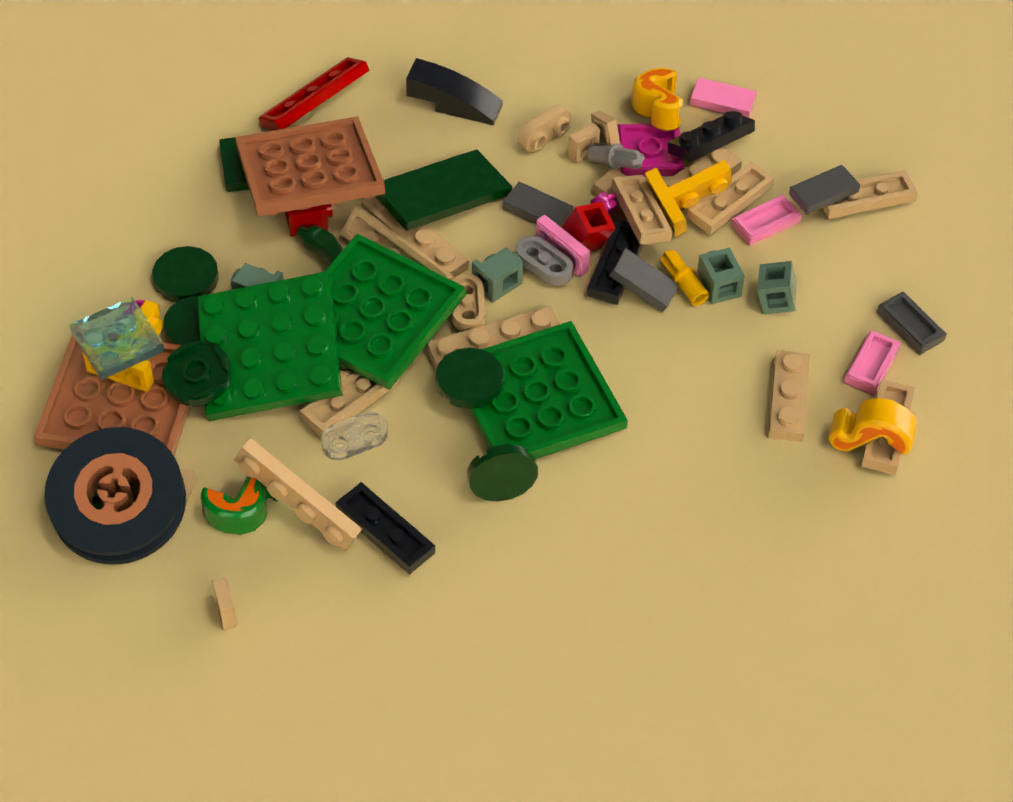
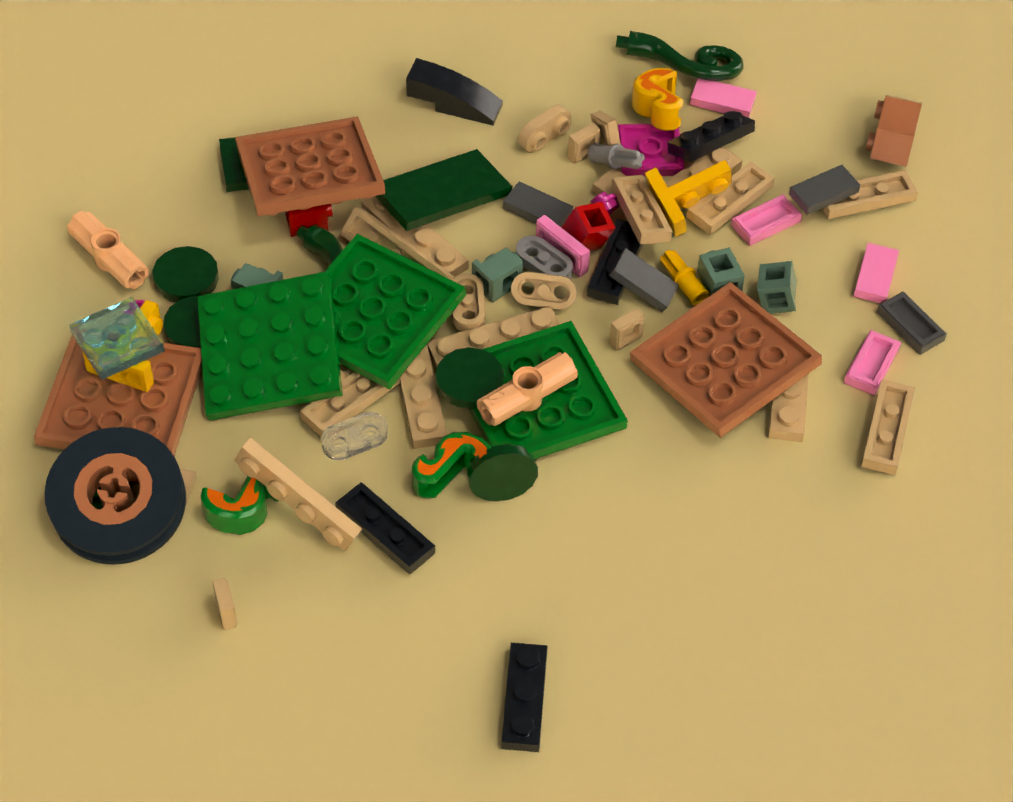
(107, 250): none -> light nougat piece
(197, 373): dark green tile -> none
(313, 94): red tile -> none
(422, 402): none -> tan plate
(450, 457): none -> green animal
(524, 697): none -> black plate
(527, 389): none -> light nougat piece
(544, 290): none -> tan plate
(626, 329): none -> tan tile
(705, 58): none -> dark green plant
(725, 359): none -> nougat plate
(873, 420): yellow animal -> none
(876, 273): none -> bright pink tile
(895, 130): none -> nougat brick

